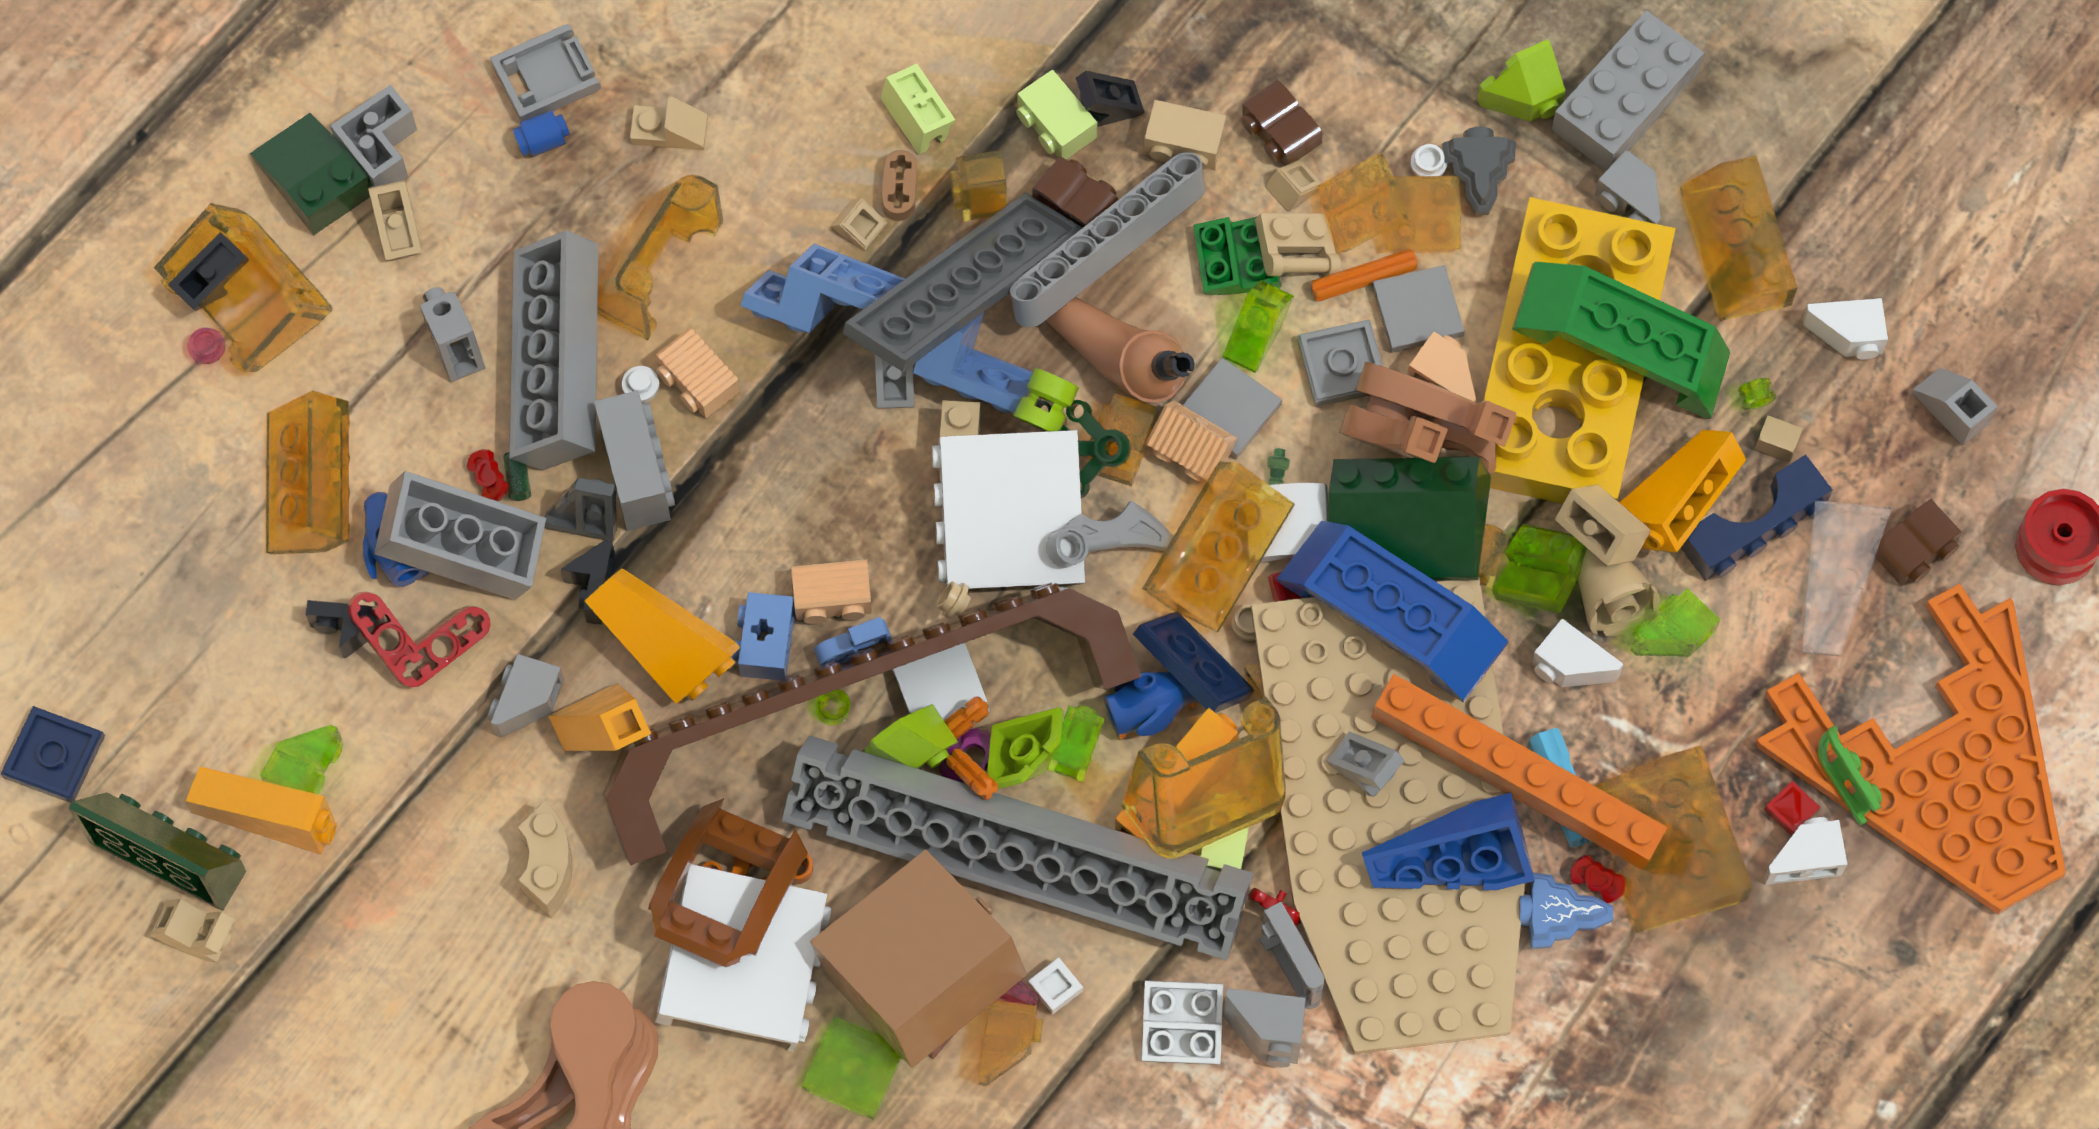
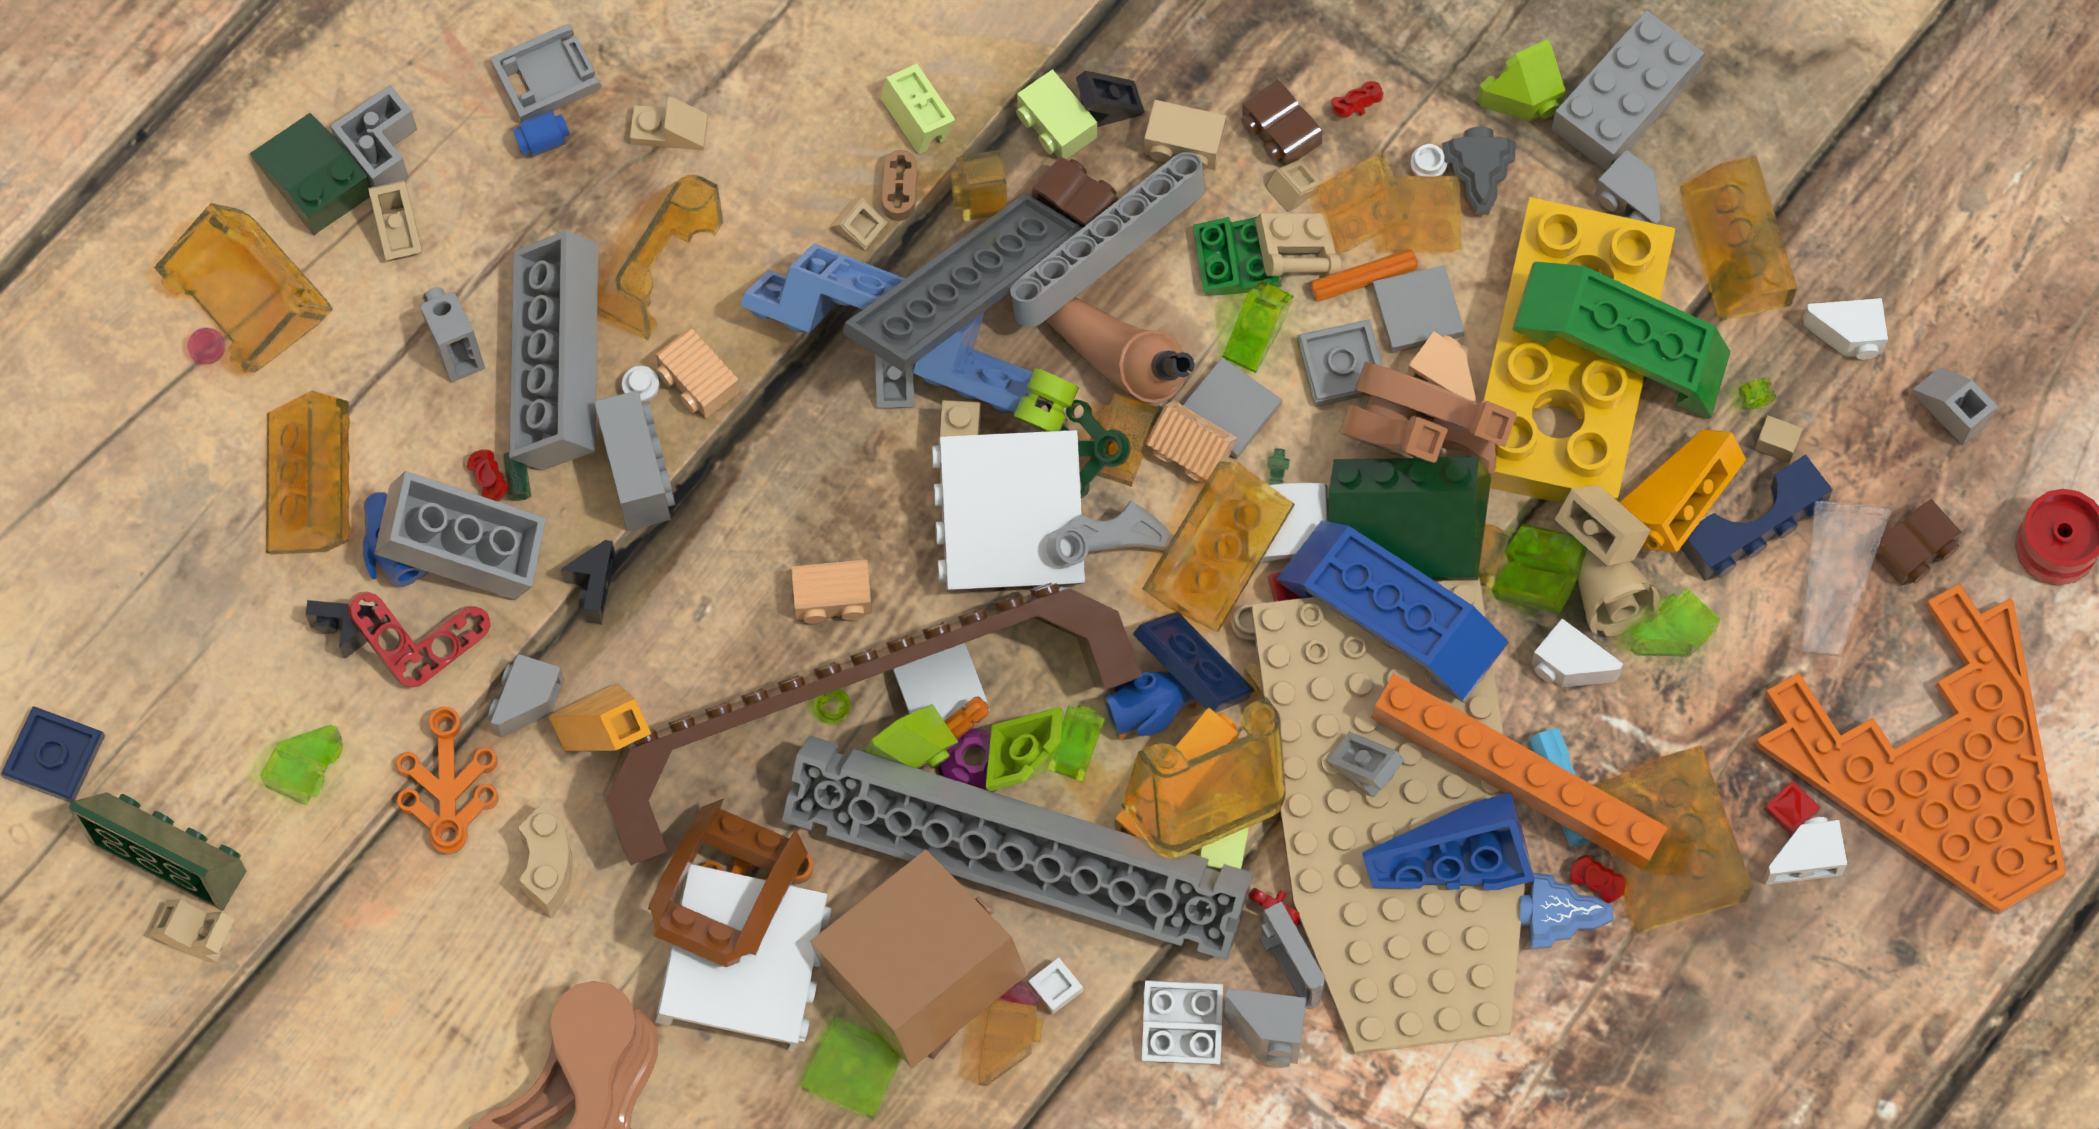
(208, 272): black slope -> none
(263, 809): light orange slope -> none
(448, 787): none -> orange plant
(585, 510): dark grey wing -> none
(662, 635): light orange slope -> none
(769, 657): medium blue brick -> none
(860, 637): medium blue piece -> none
(953, 599): tan plate -> none
(972, 774): orange axle -> none
(1357, 100): none -> red piece
(1846, 767): bright green piece -> none

